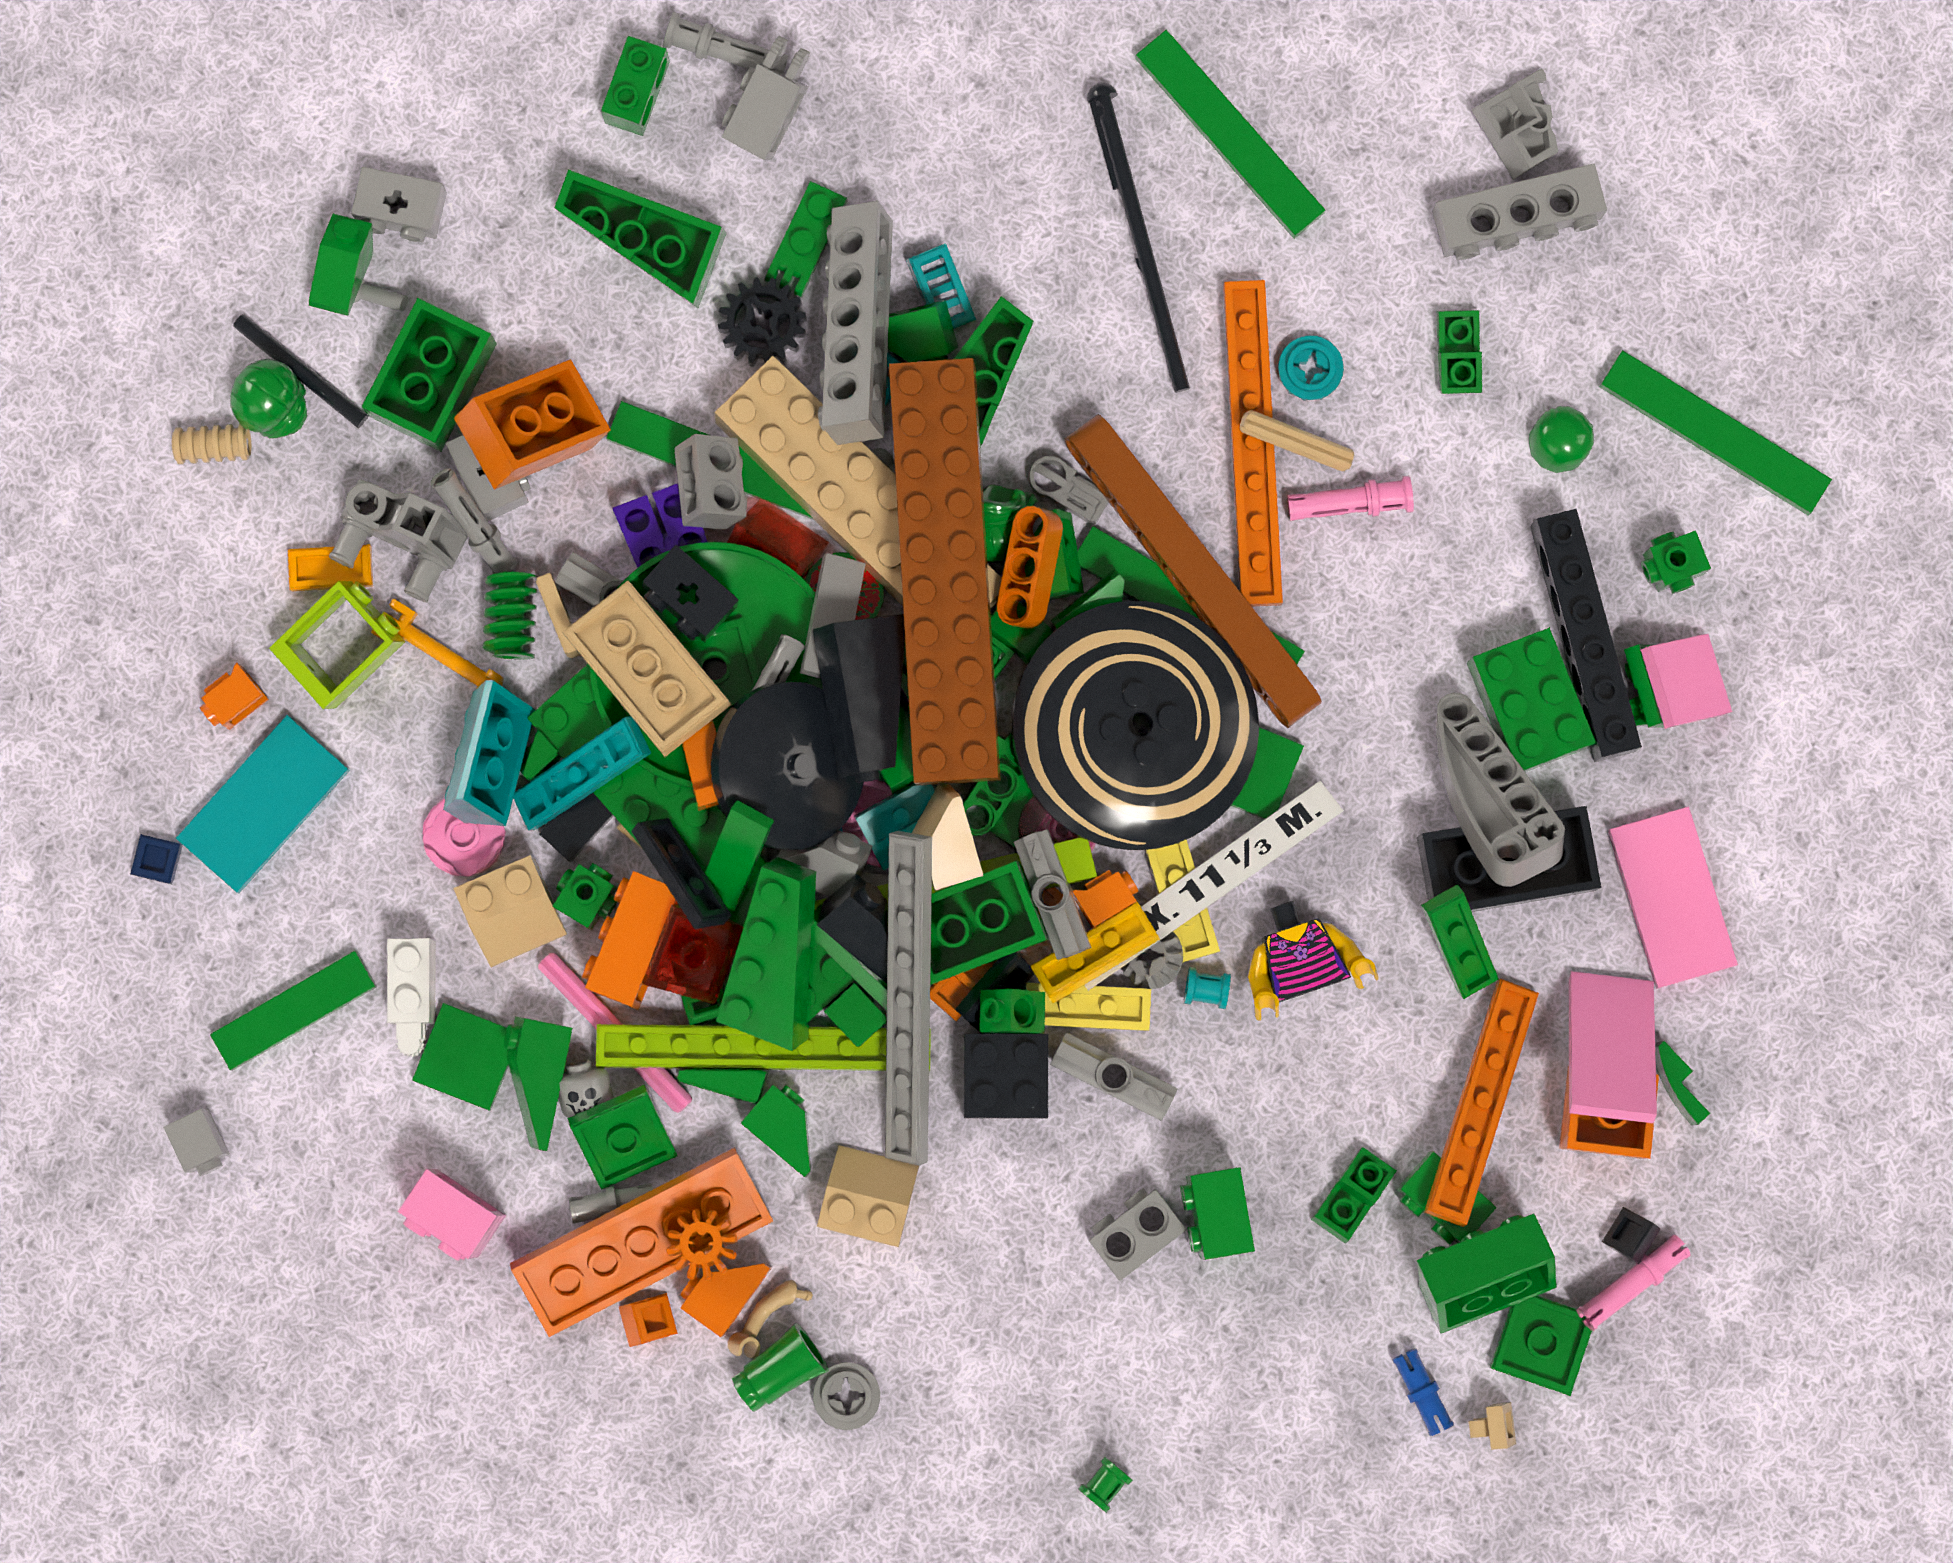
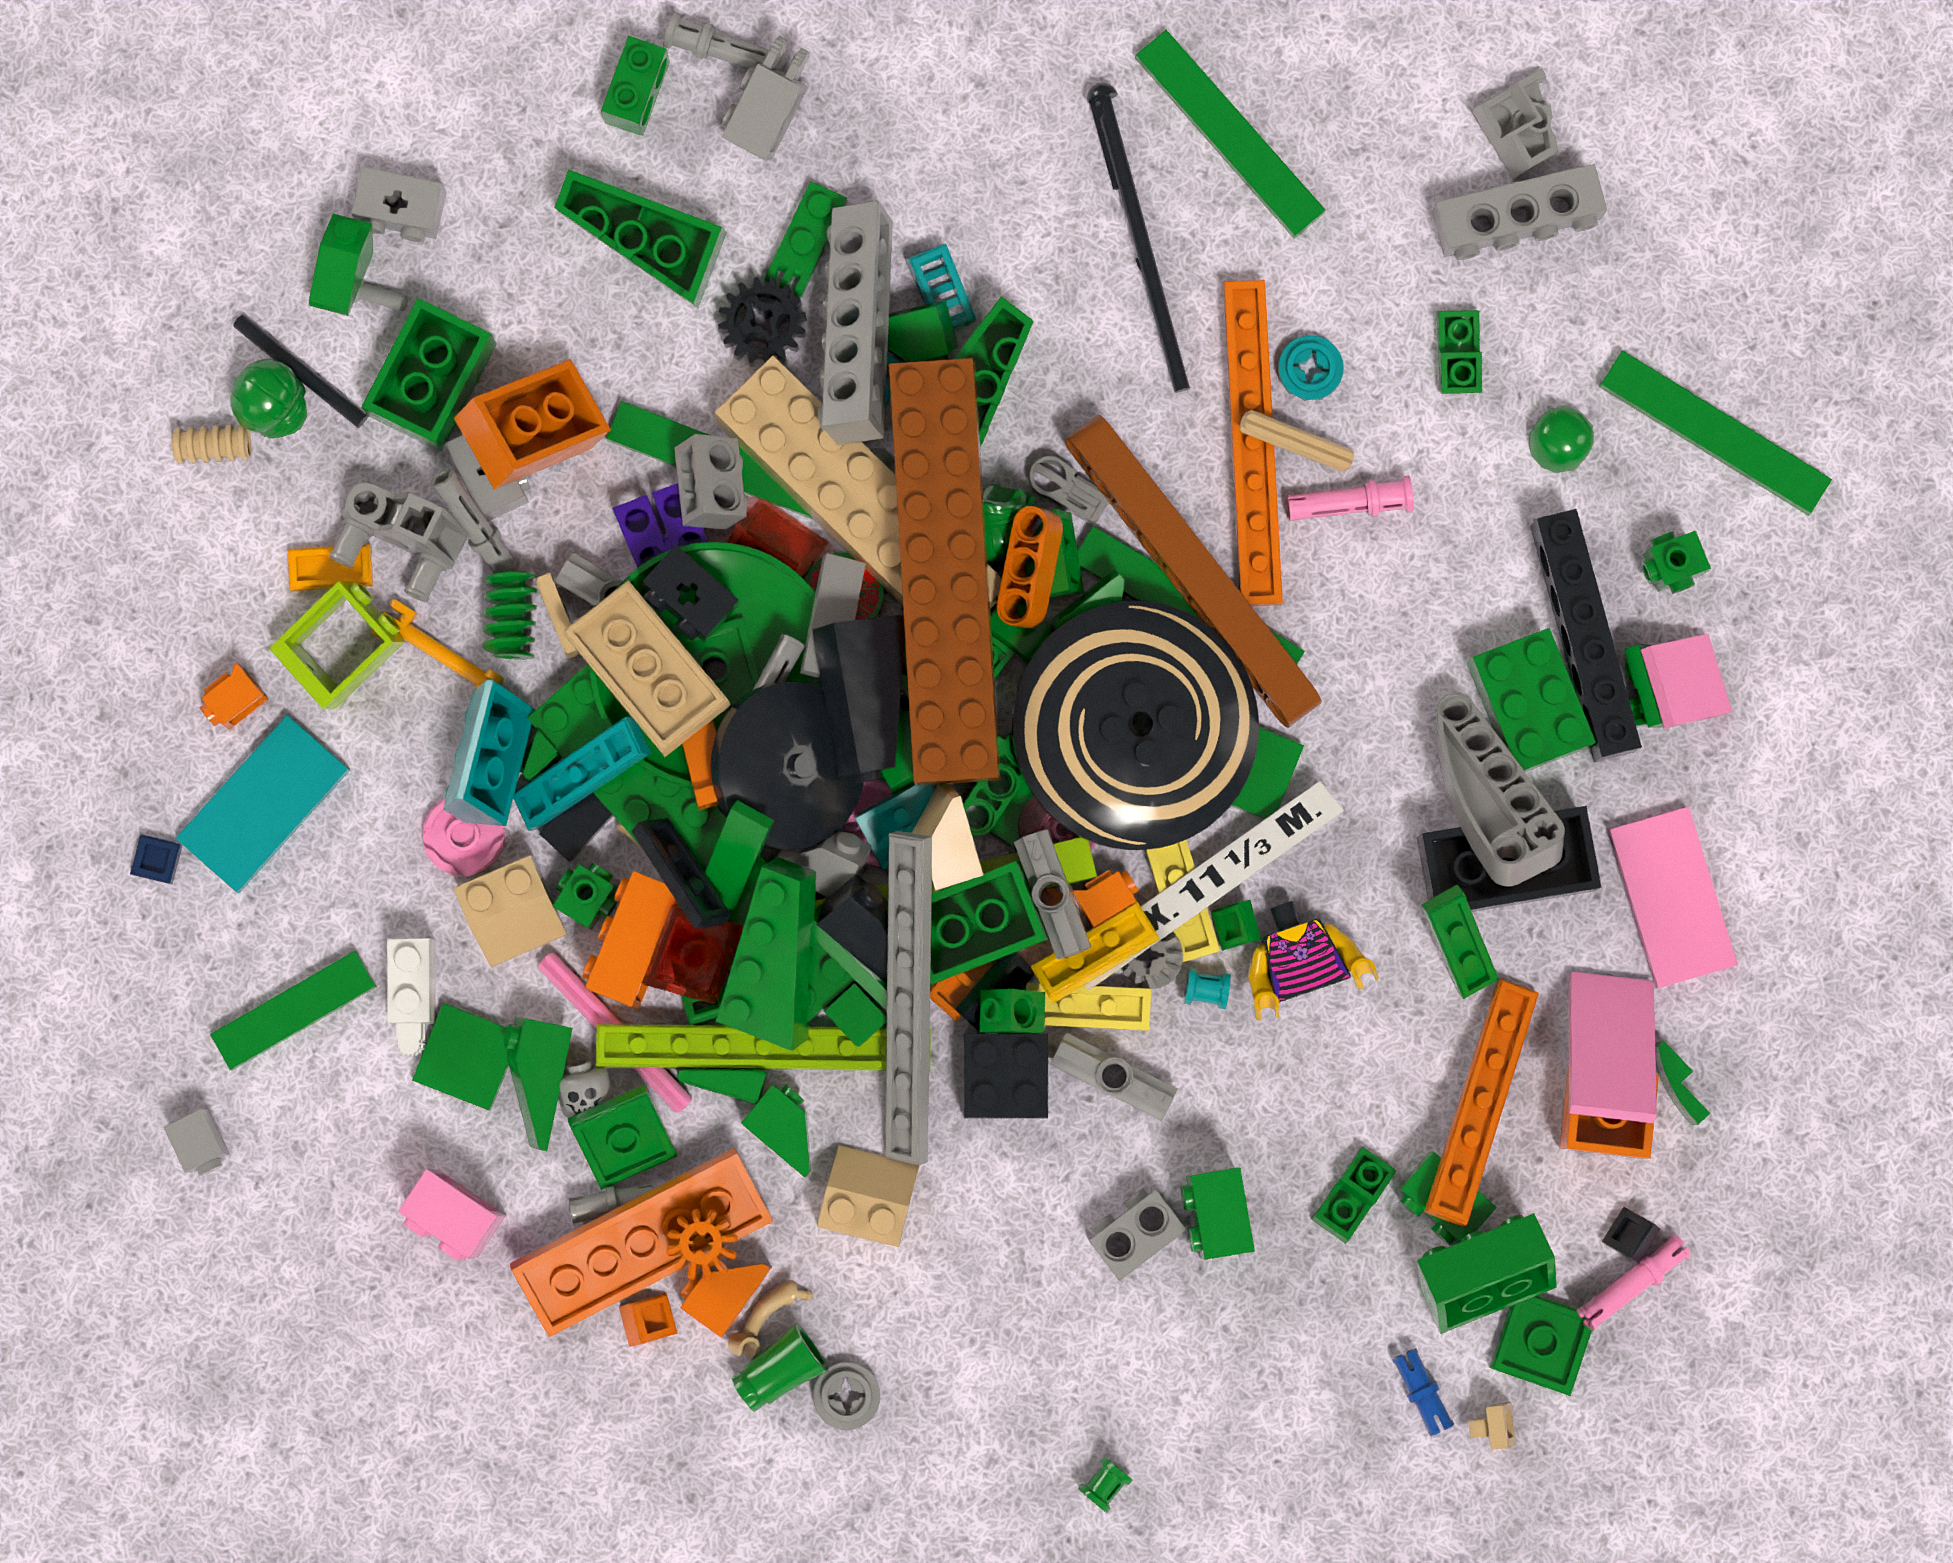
(1236, 925): none -> green tile

